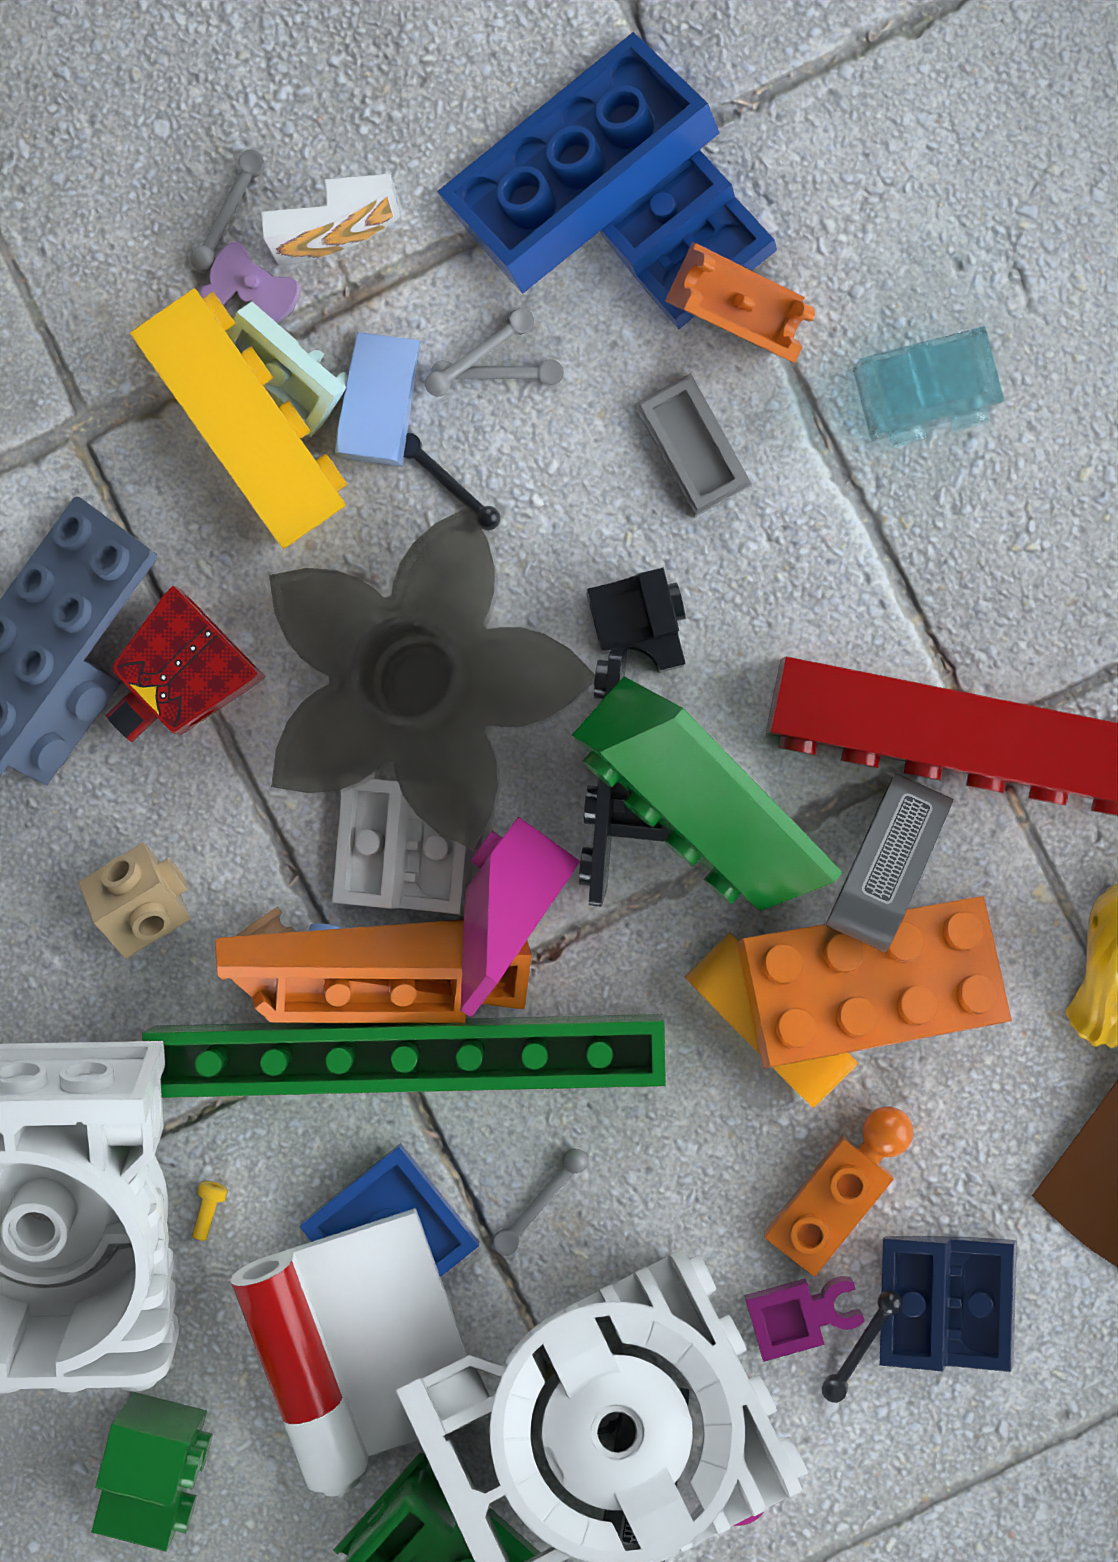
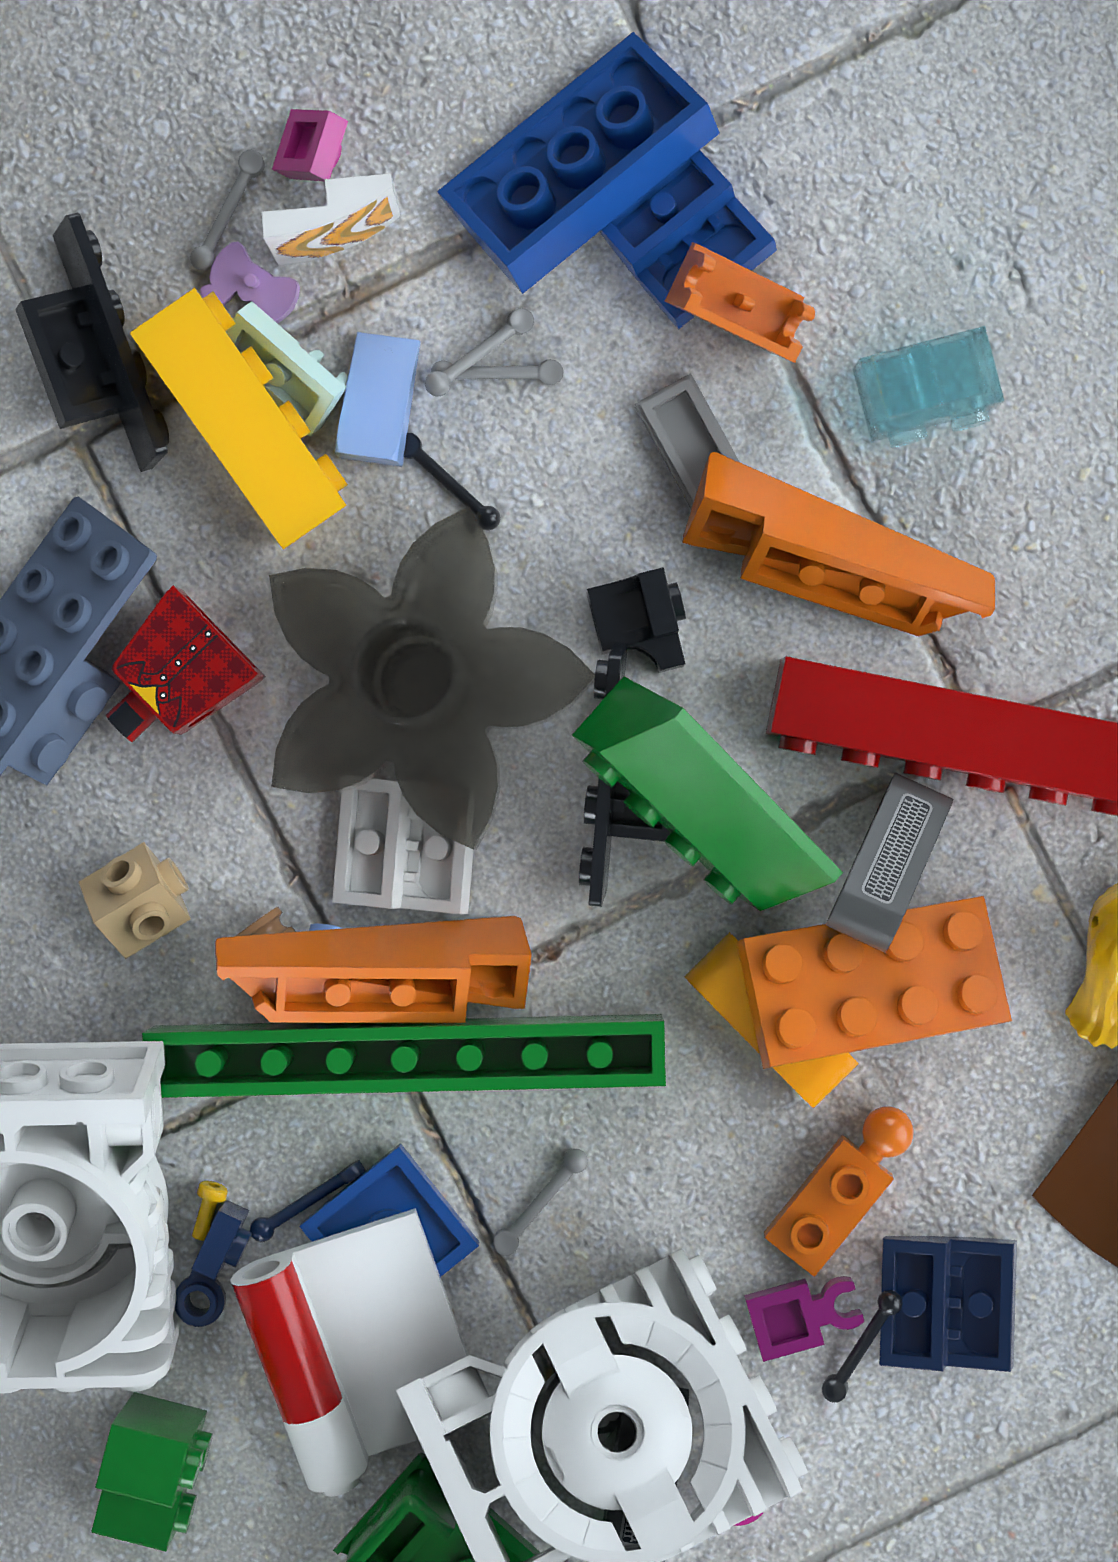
(84, 350): none -> black bracket
(222, 1245): none -> dark blue plate
(263, 1228): none -> dark blue hinge
(310, 145): none -> dark pink plate
(506, 902): dark pink slope -> none
(830, 553): none -> orange wedge

